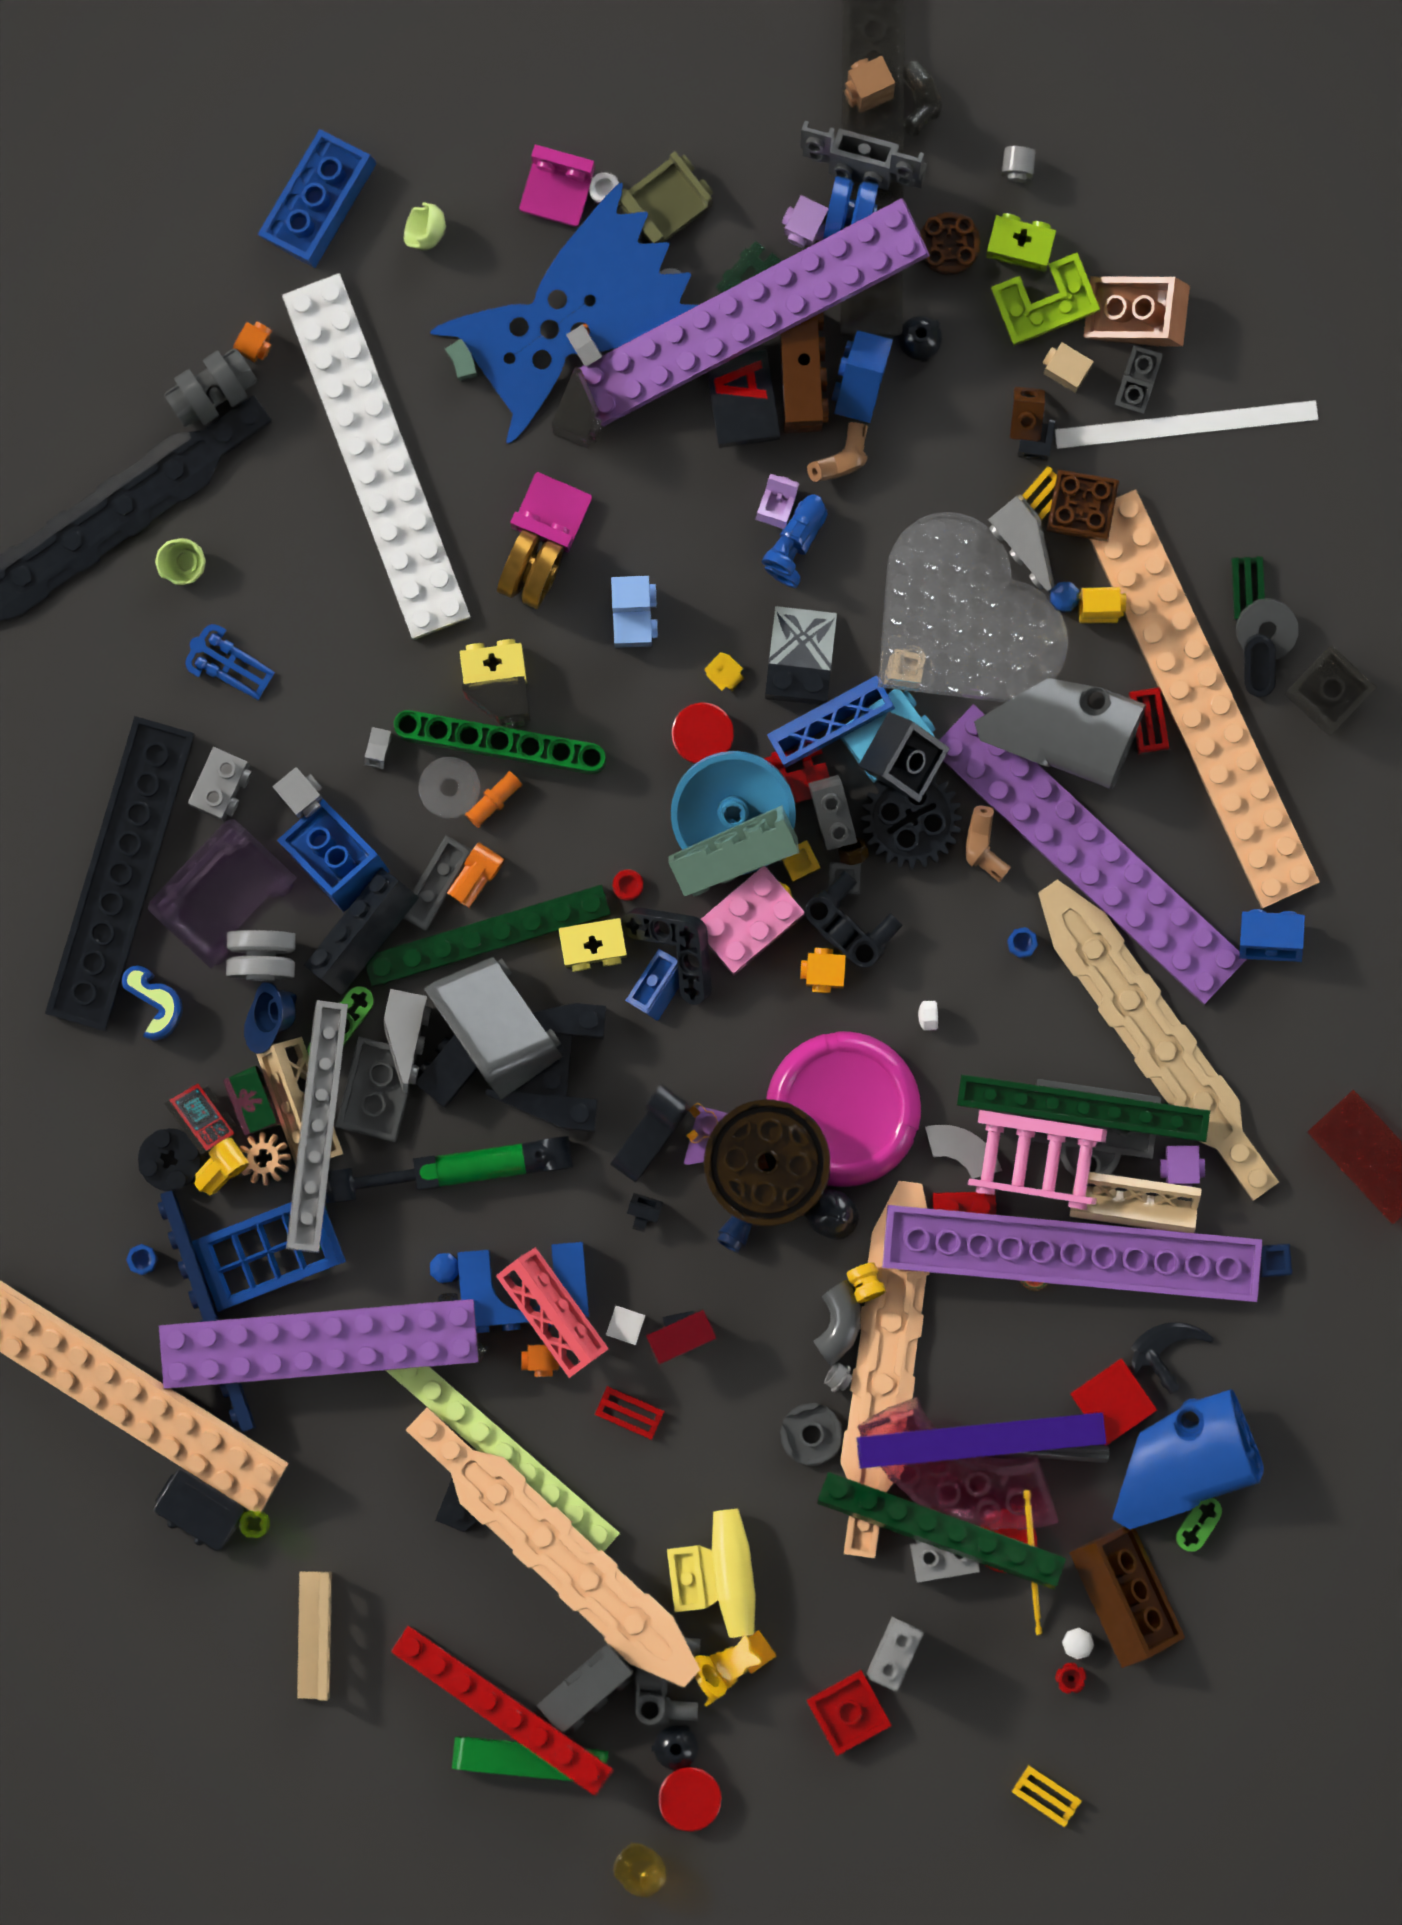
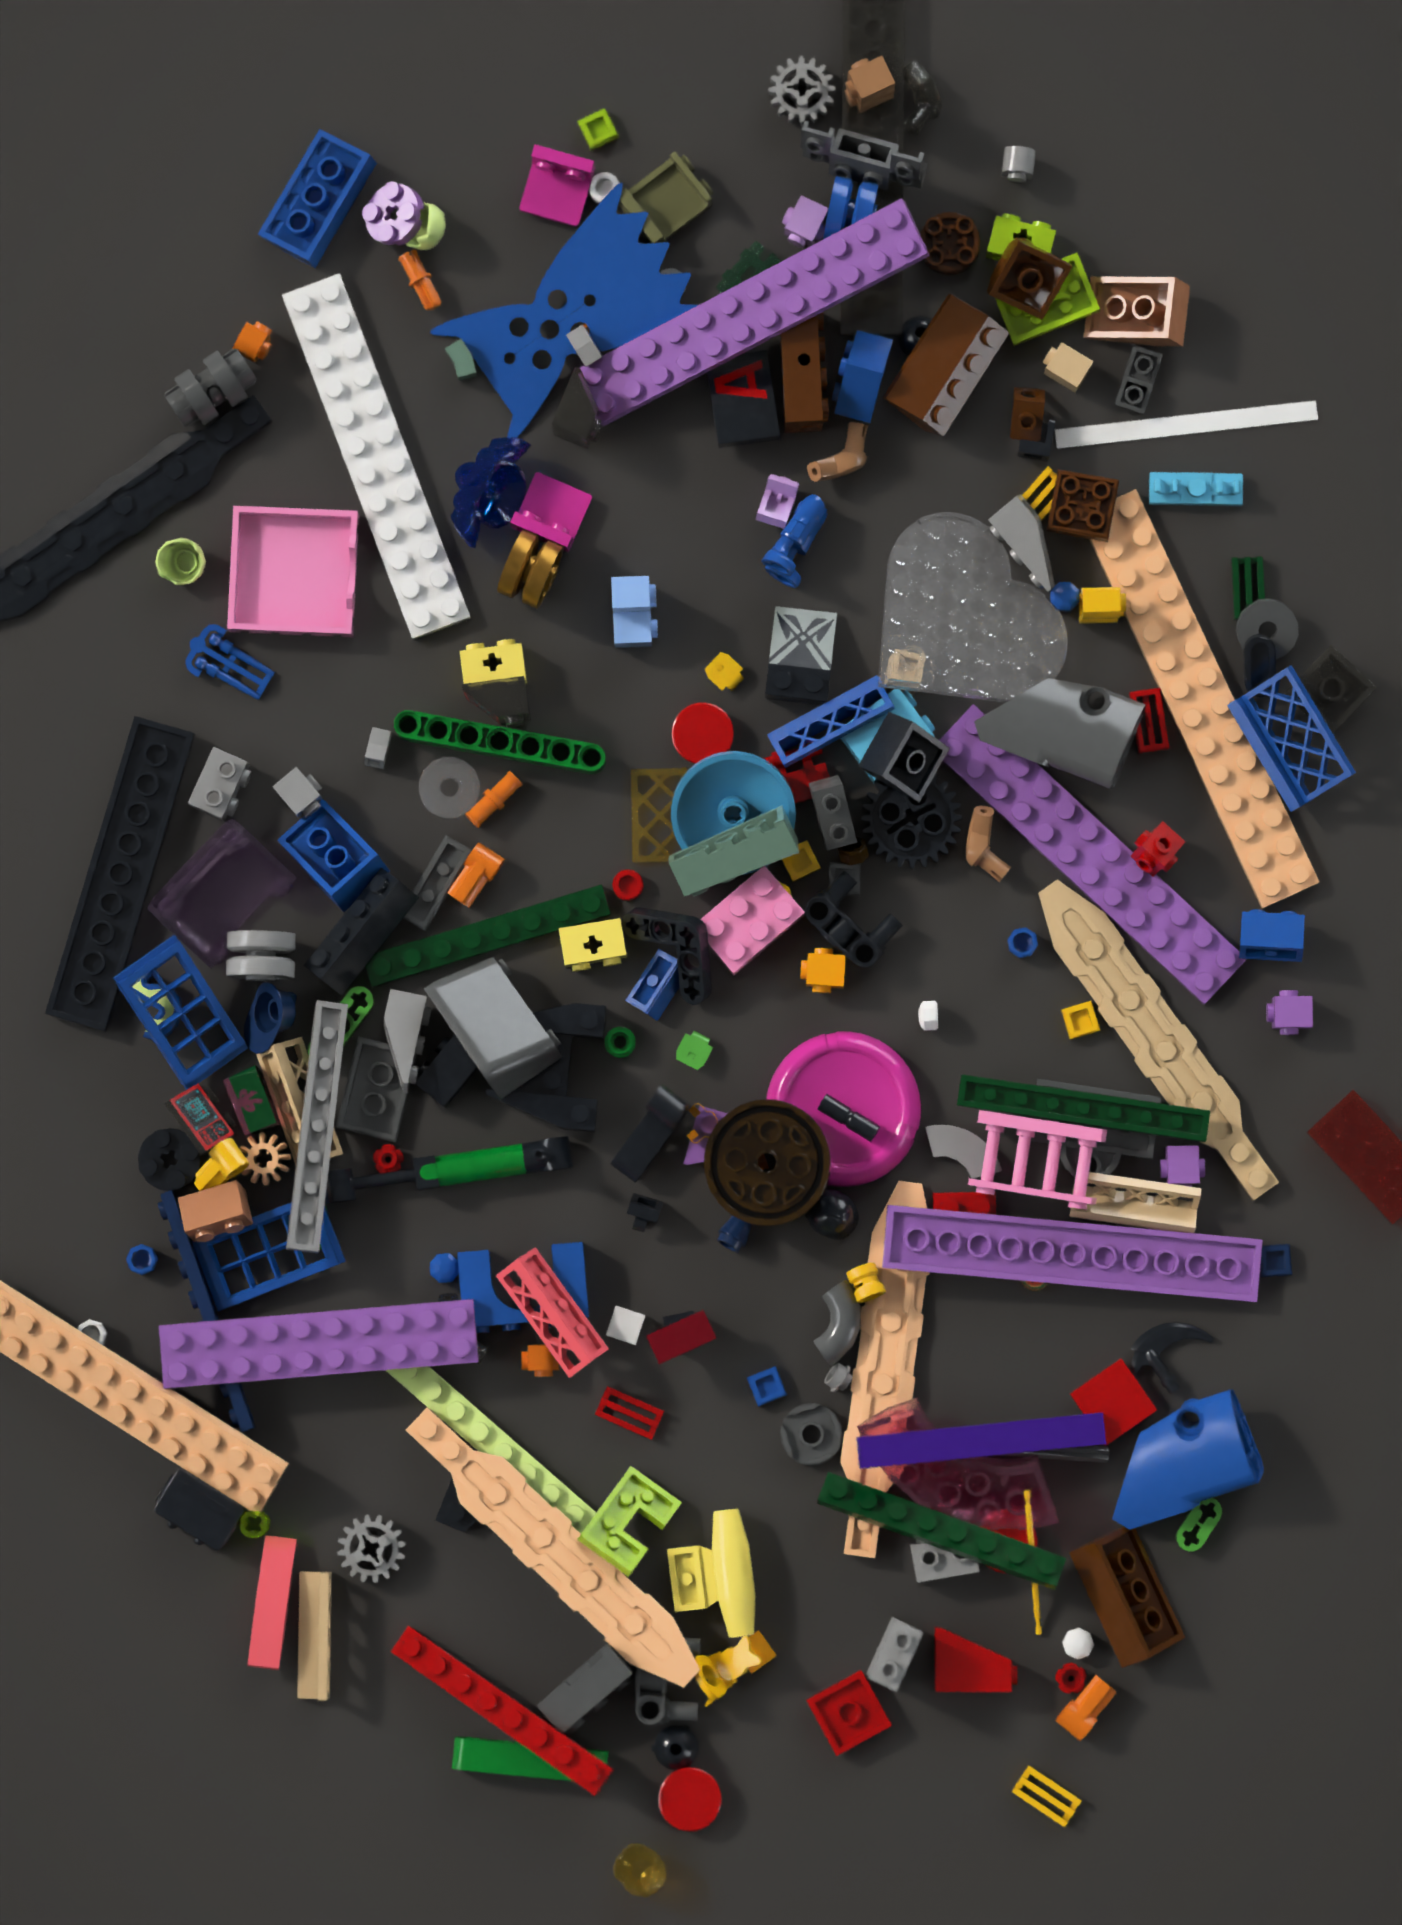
(94, 1330): none -> white tile
(149, 964): none -> blue piece
(215, 1211): none -> nougat brick
(272, 1602): none -> coral slope
(293, 571): none -> bright pink piece
(380, 207): none -> plate
(383, 1541): none -> light grey gear
(391, 1151): none -> red plate
(420, 280): none -> orange axle
(489, 488): none -> clear blue piece
(597, 129): none -> lime tile
(605, 1530): none -> lime plate
(620, 1032): none -> green plate
(638, 799): none -> clear yellow window
(694, 1050): none -> bright green piece
(766, 1386): none -> blue tile
(790, 92): none -> light grey gear
(852, 1120): none -> black piece
(945, 365): none -> reddish brown slope
(969, 1667): none -> red slope
(1028, 277): none -> reddish brown slope
(1080, 1020): none -> yellow tile
(1081, 1714): none -> orange piece
(1157, 849): none -> red brick
(1195, 488): none -> medium azure plate
(1274, 755): none -> blue fence
(1290, 1012): none -> medium lavender brick

